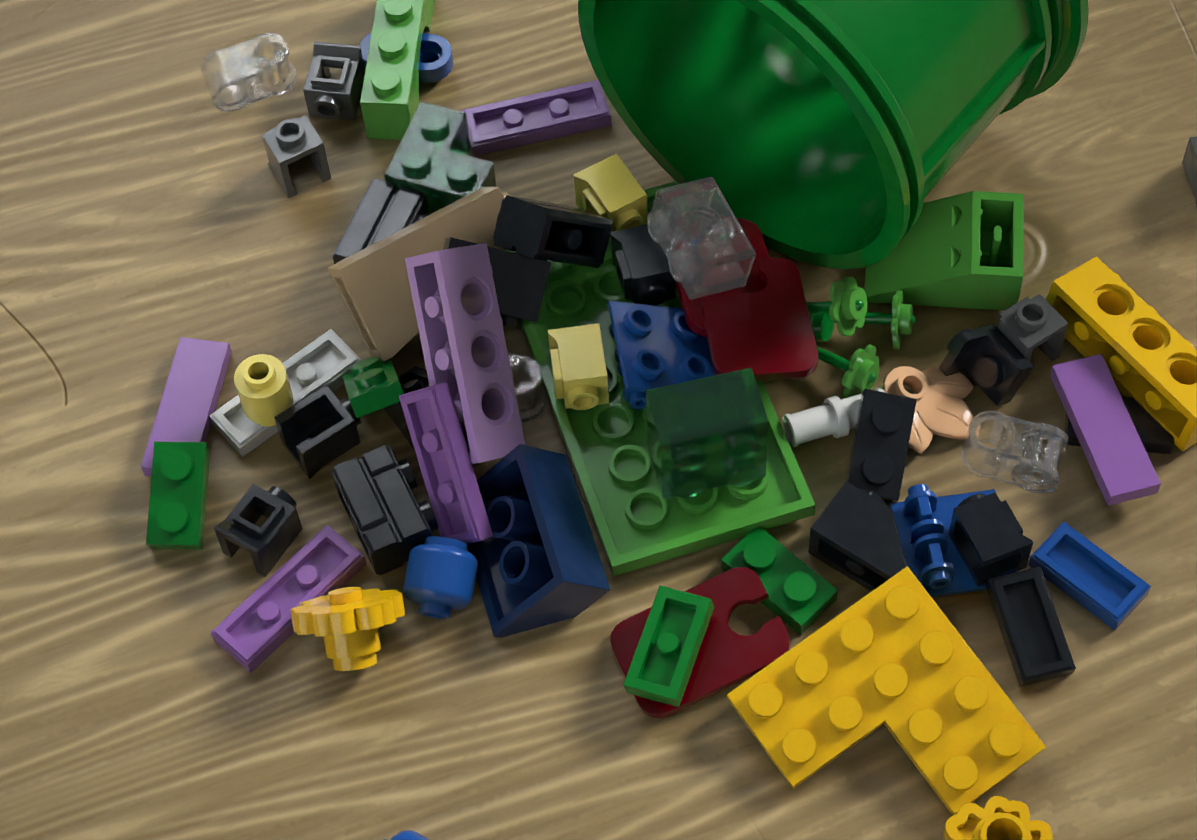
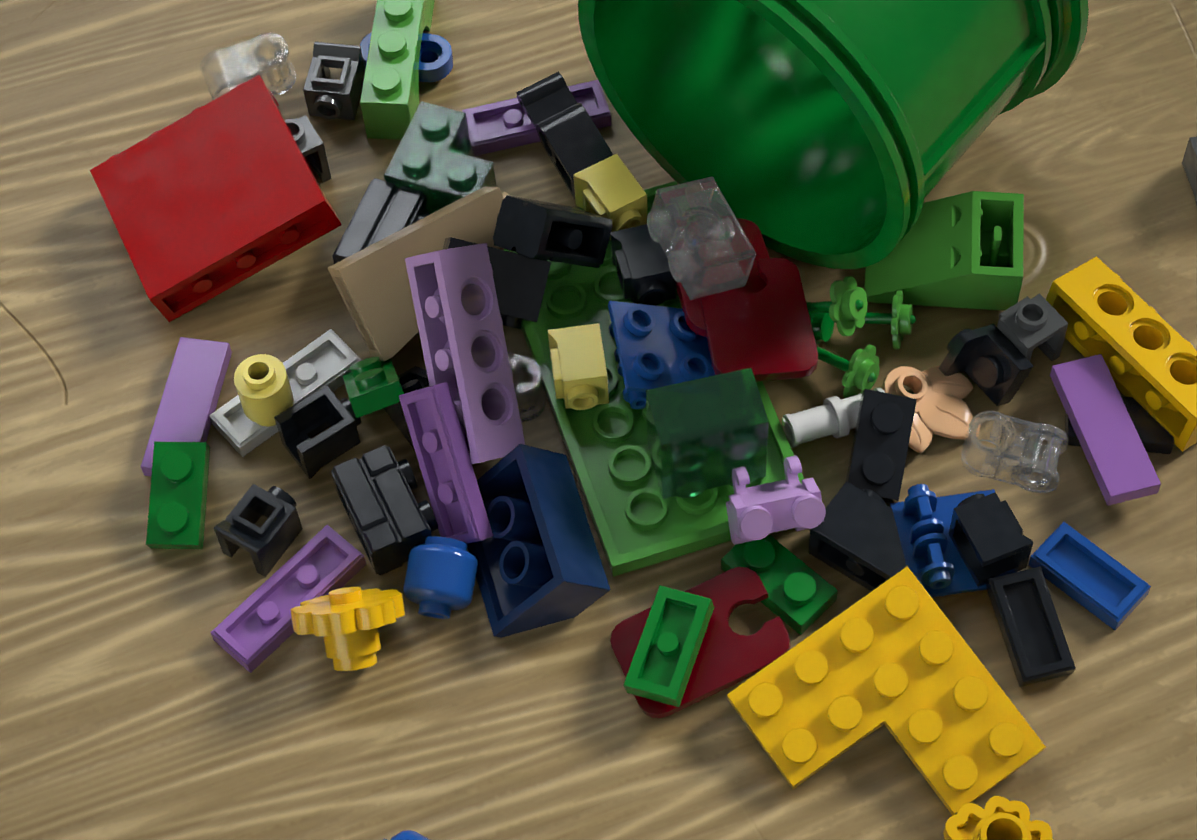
(213, 199): none -> red panel
(563, 127): none -> black piece
(774, 505): none -> lavender piece

